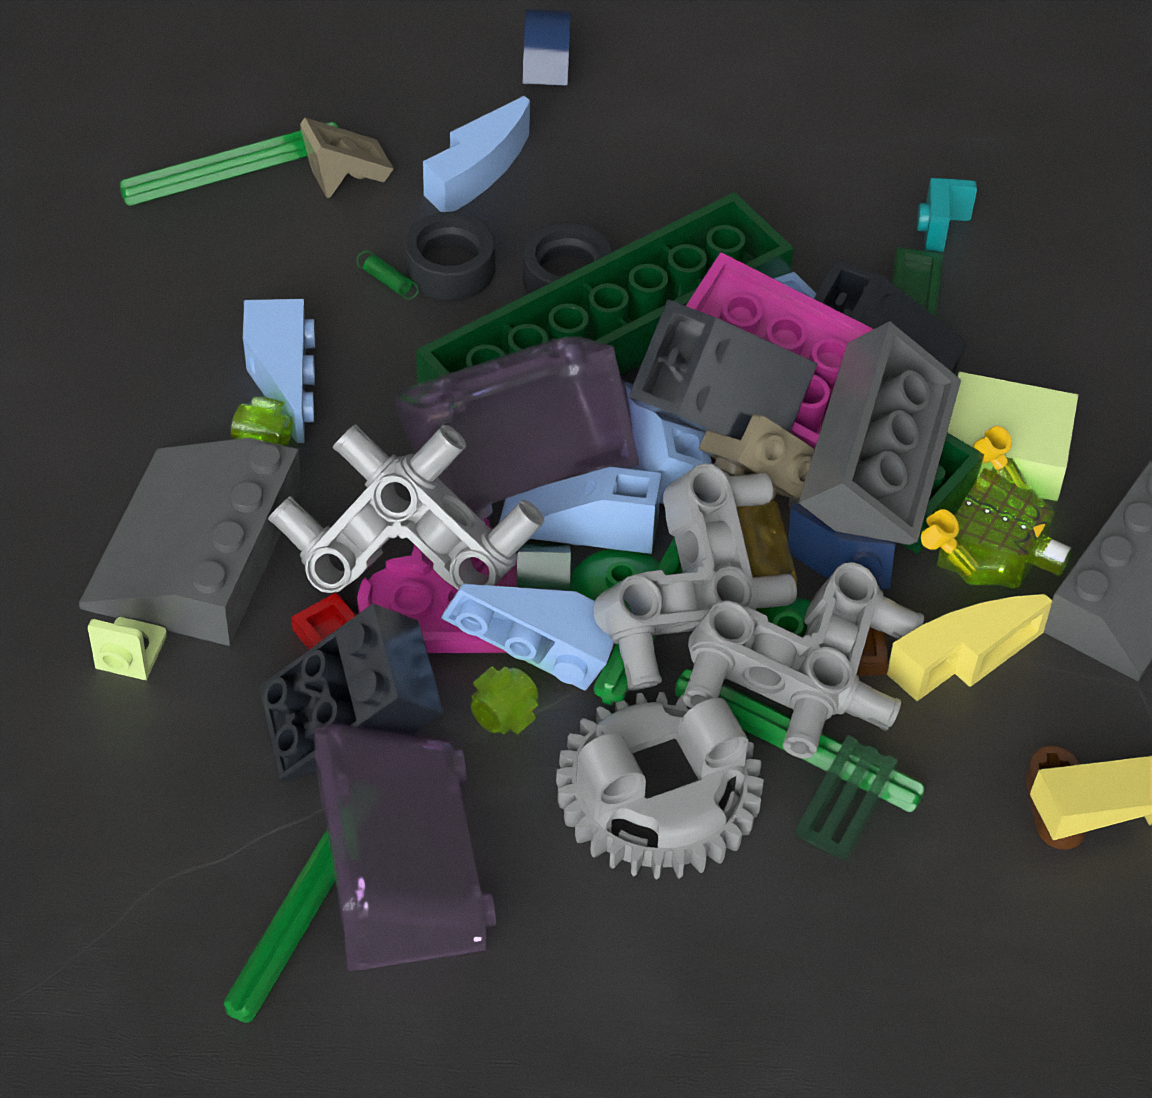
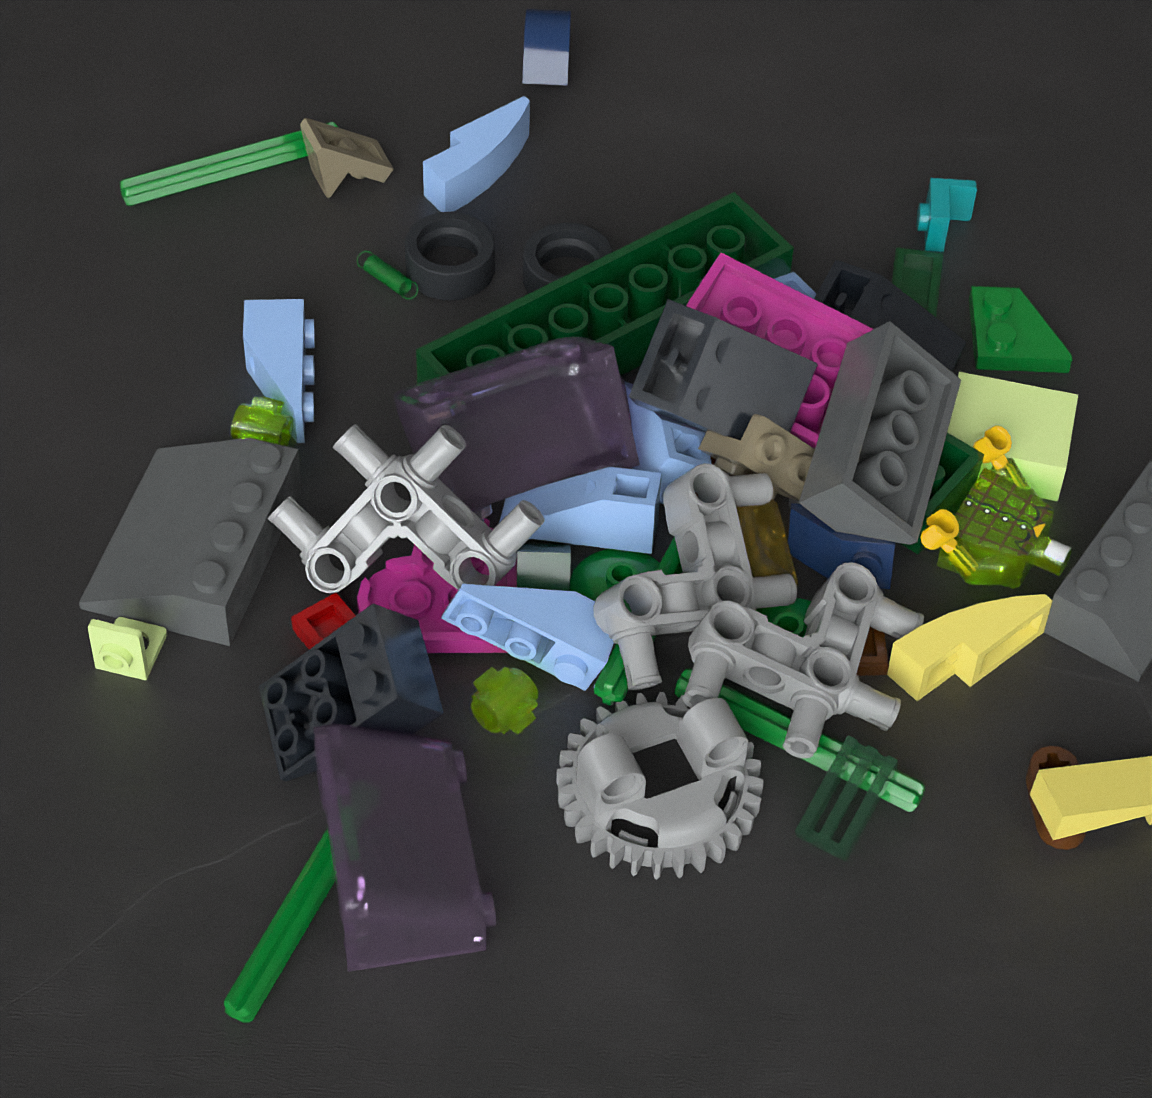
(1013, 334): none -> green wing

